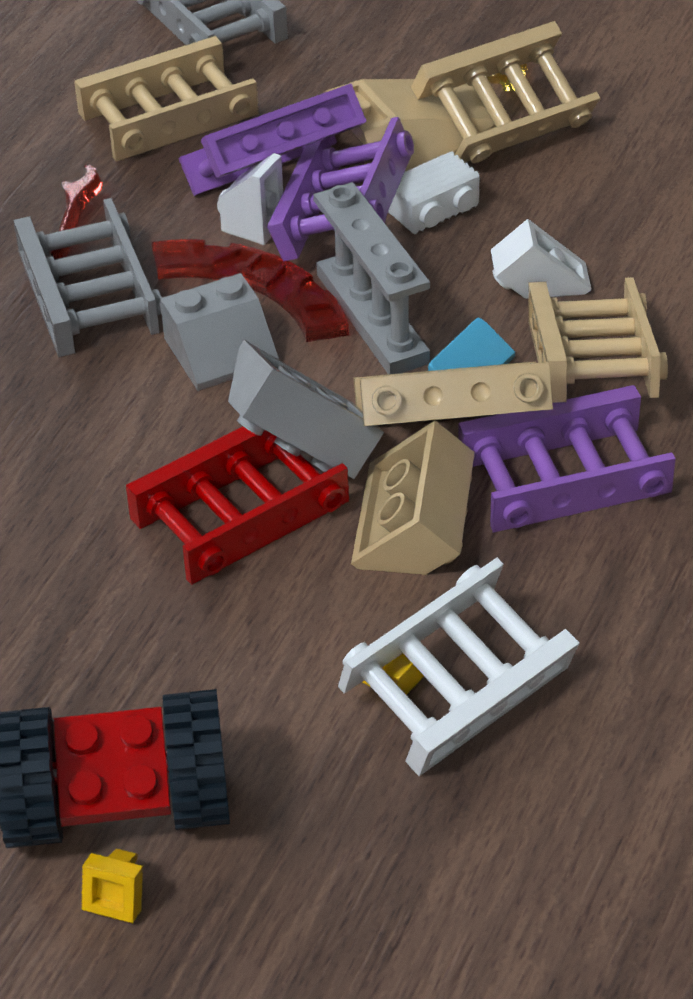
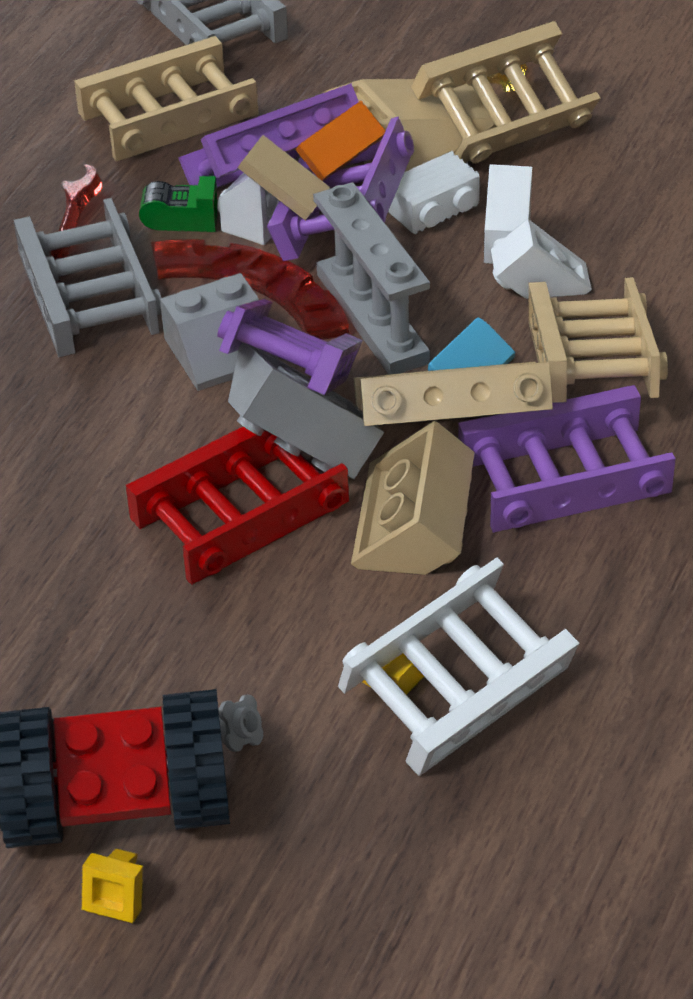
(180, 206): none -> green leg
(240, 723): none -> light grey plate
(282, 176): none -> tan tile
(324, 361): none -> medium lavender fence
(341, 141): none -> orange tile
(506, 203): none -> white slope

